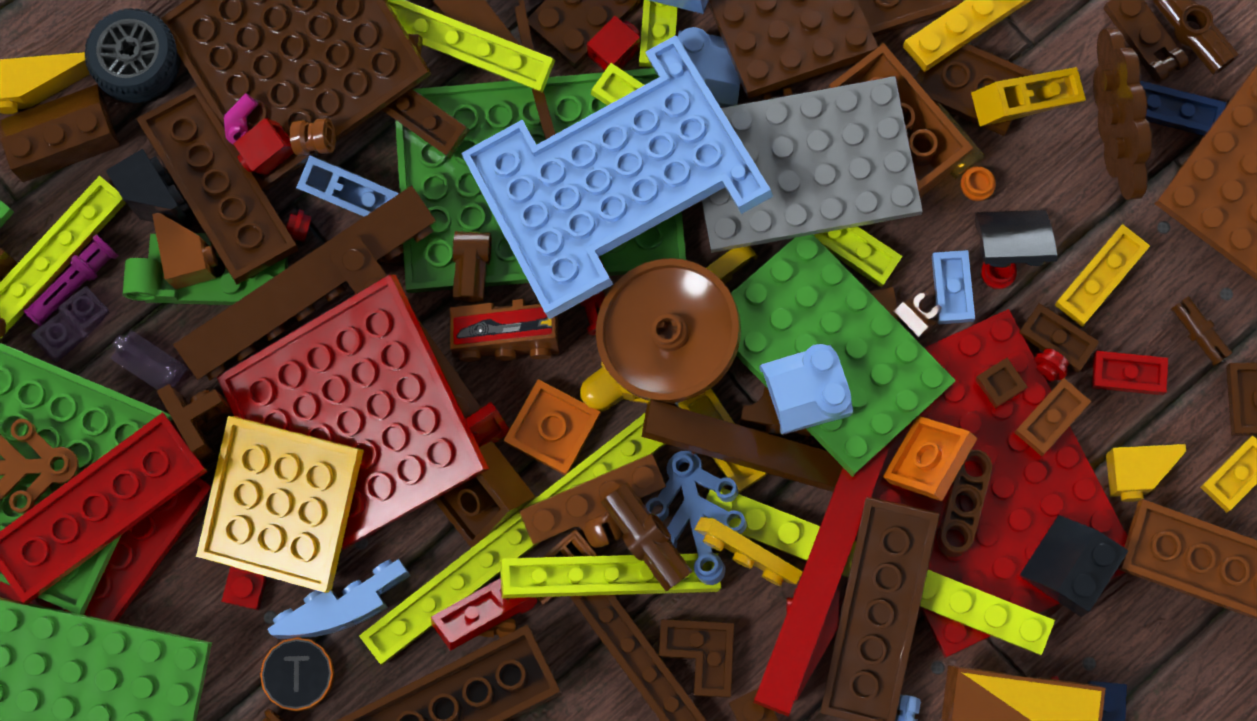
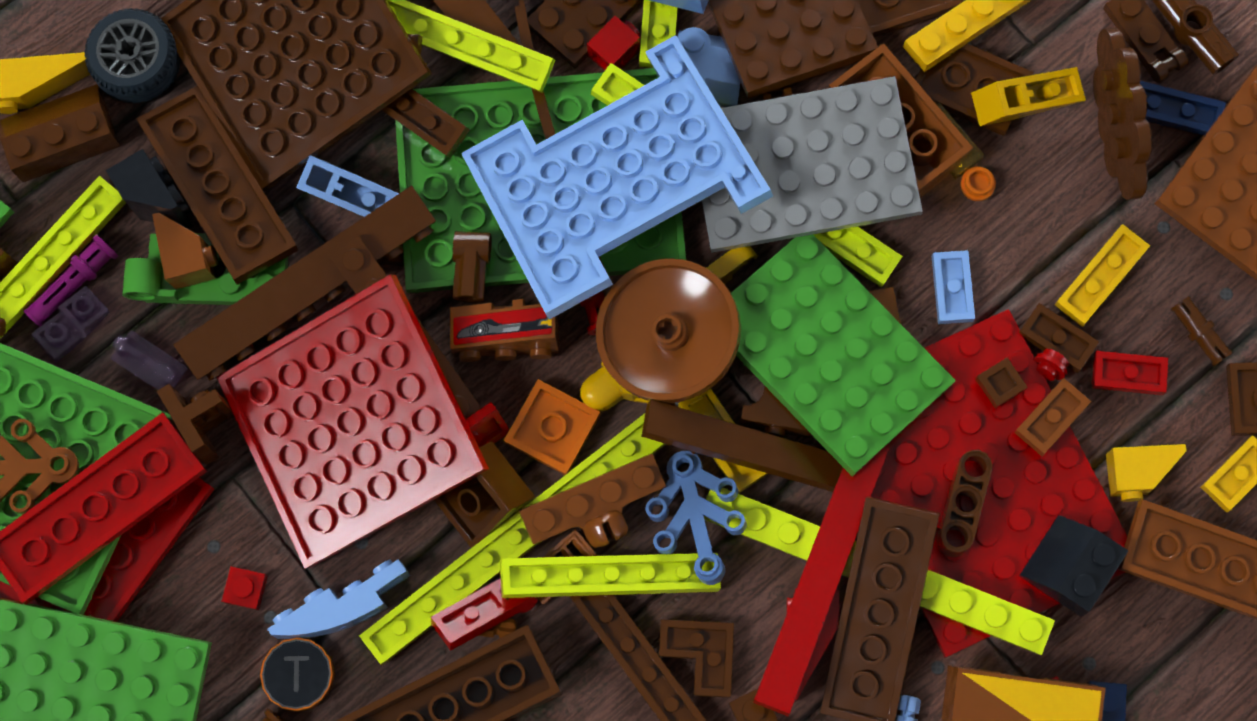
(236, 118): dark pink arm -> none
(264, 147): red brick -> none
(279, 503): yellow plate -> none
(298, 225): red plate -> none
(312, 136): dark orange wheel -> none
(646, 536): reddish brown piece -> none
(747, 552): yellow plate -> none
(808, 388): light blue slope -> none
(915, 316): tile -> none
(930, 458): orange plate -> none
(998, 277): red plate -> none
(1016, 238): black slope -> none

